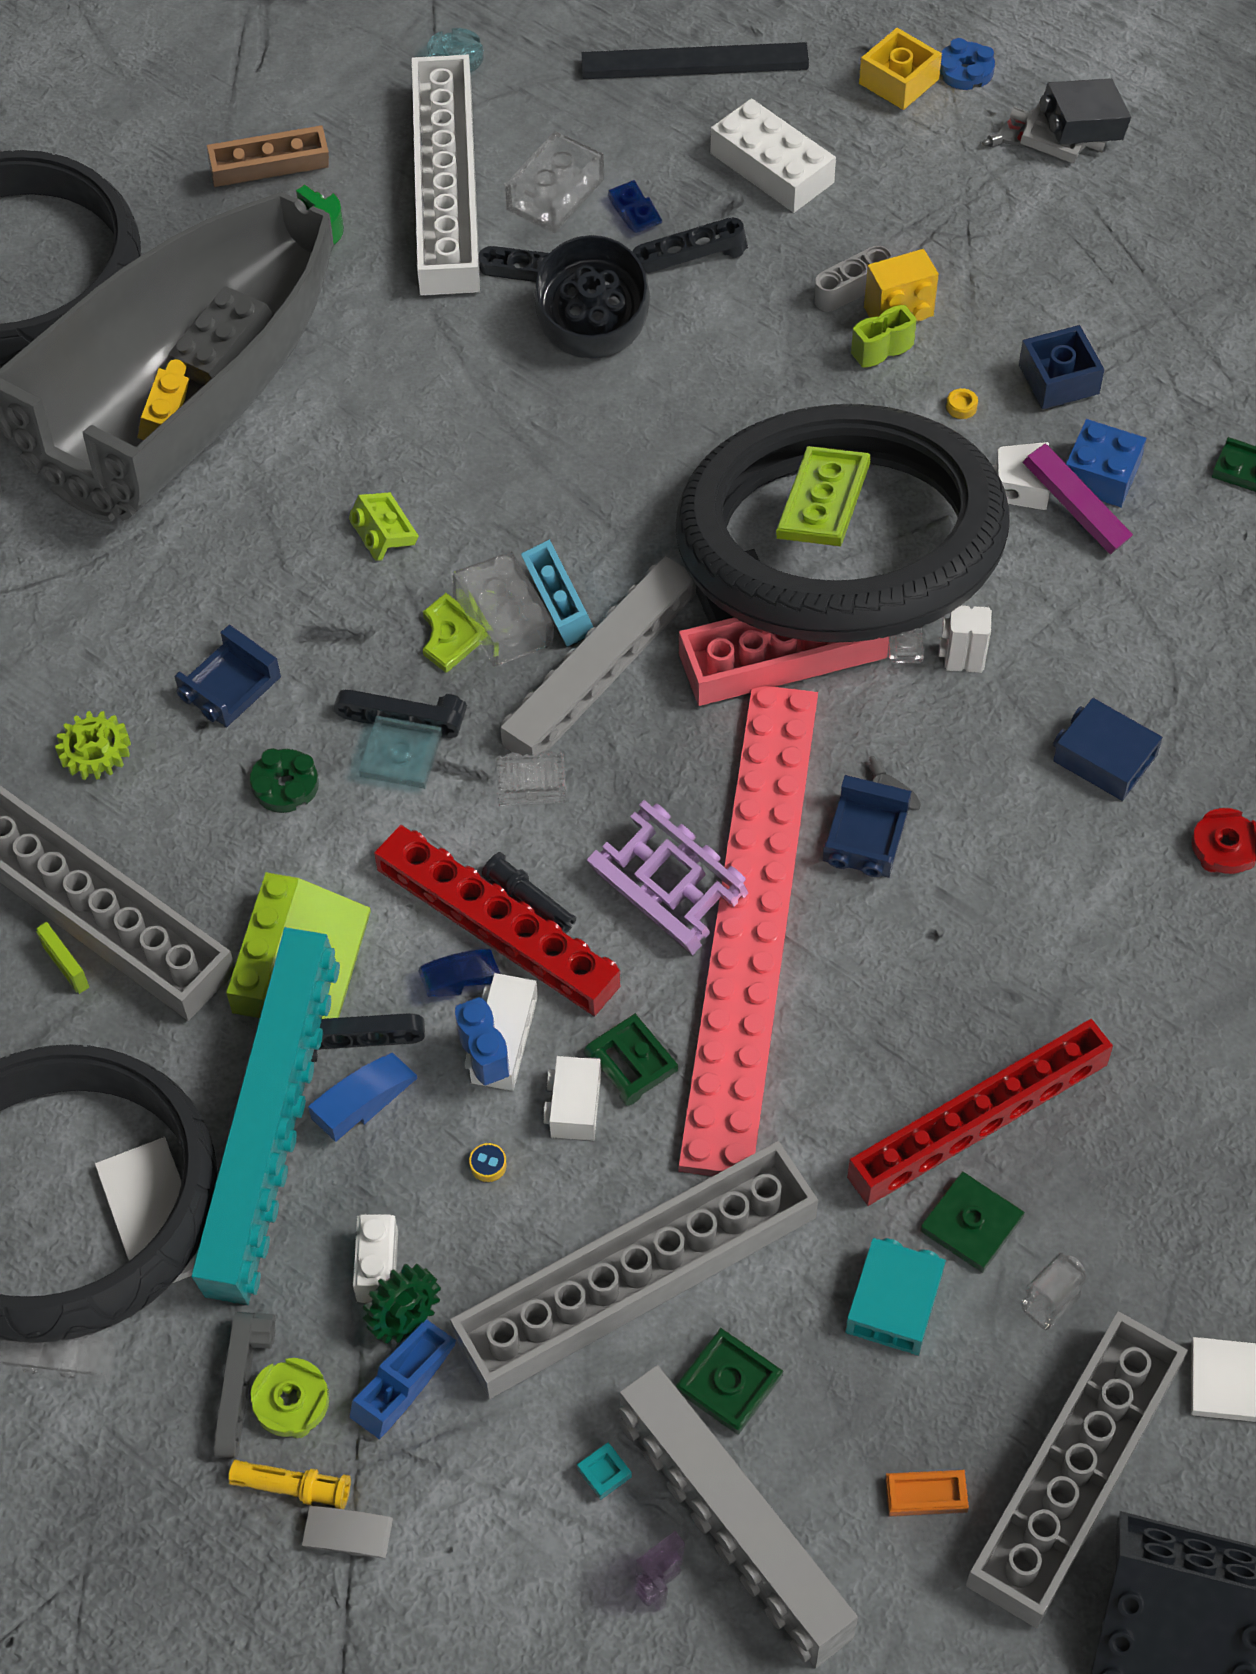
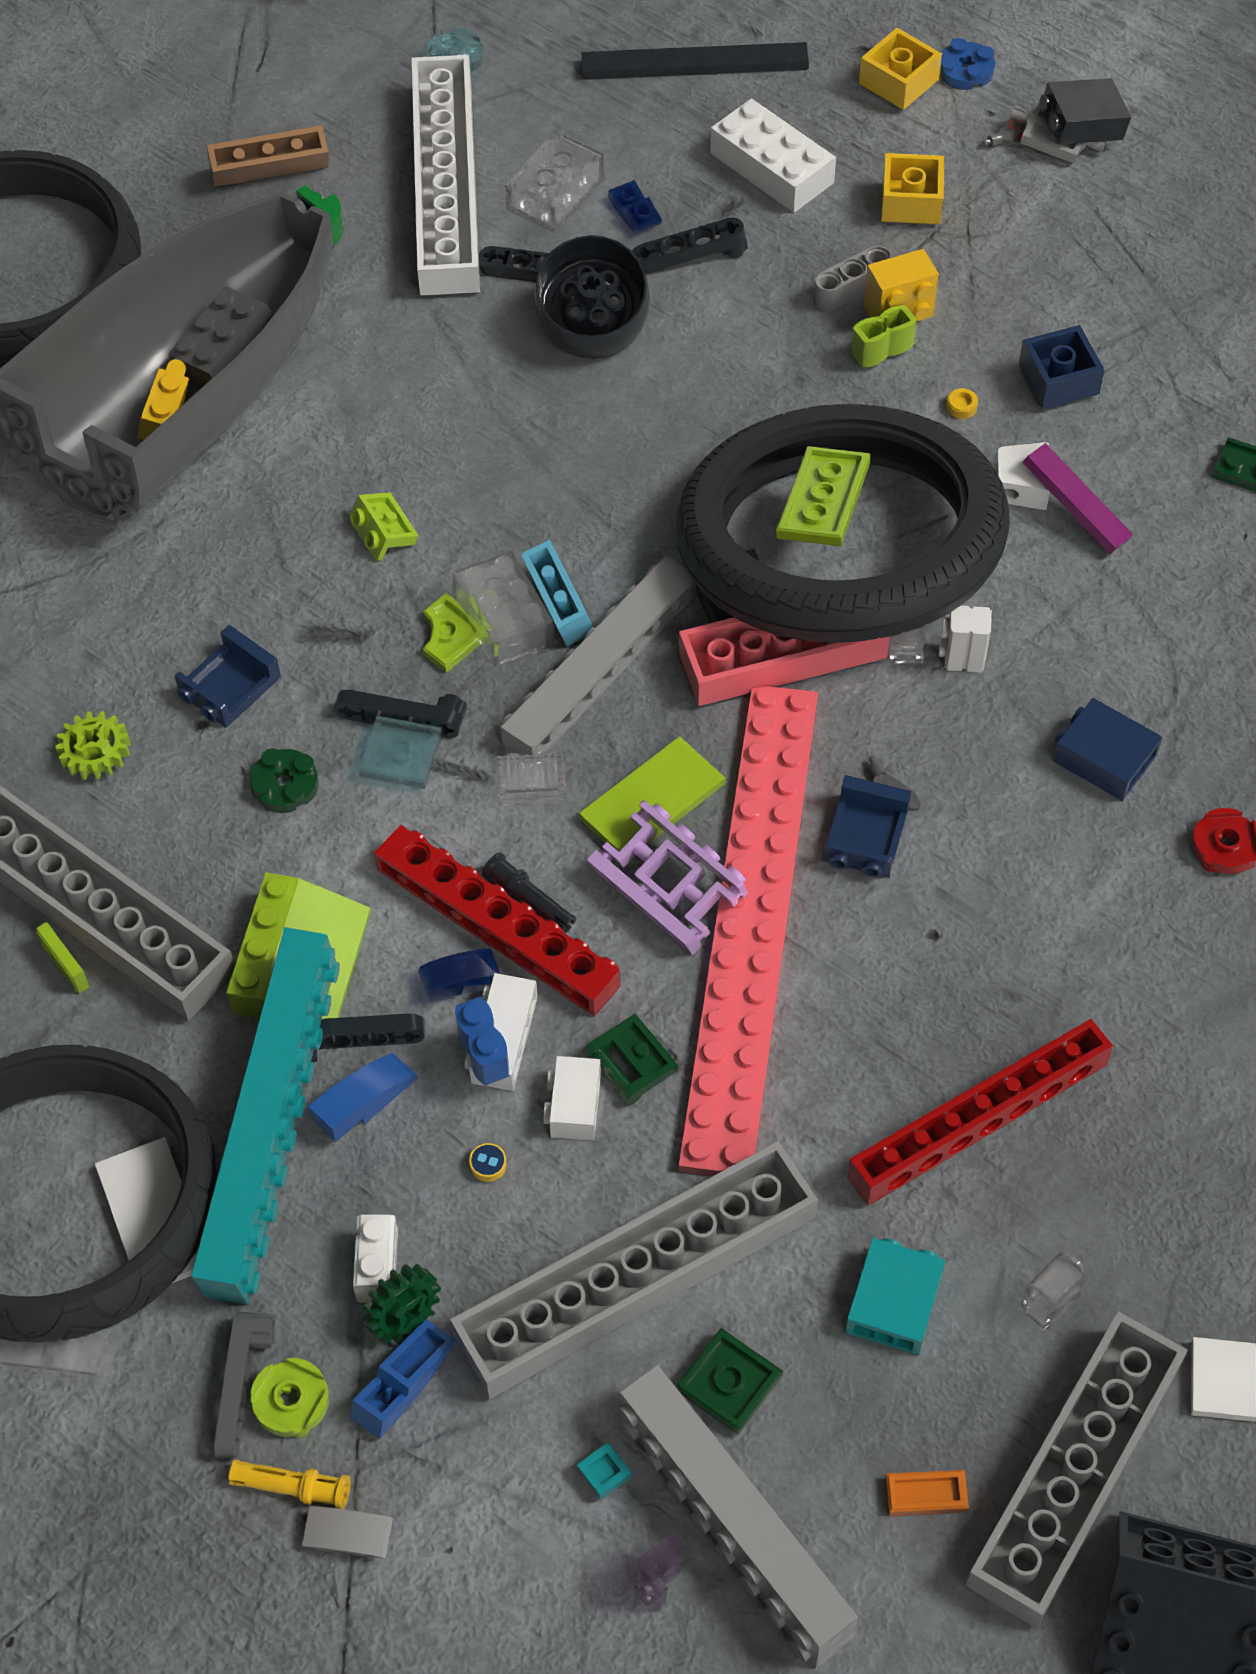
(672, 778): none -> lime tile
(912, 188): none -> yellow brick
(972, 1221): dark green plate -> none
(1106, 460): blue brick -> none

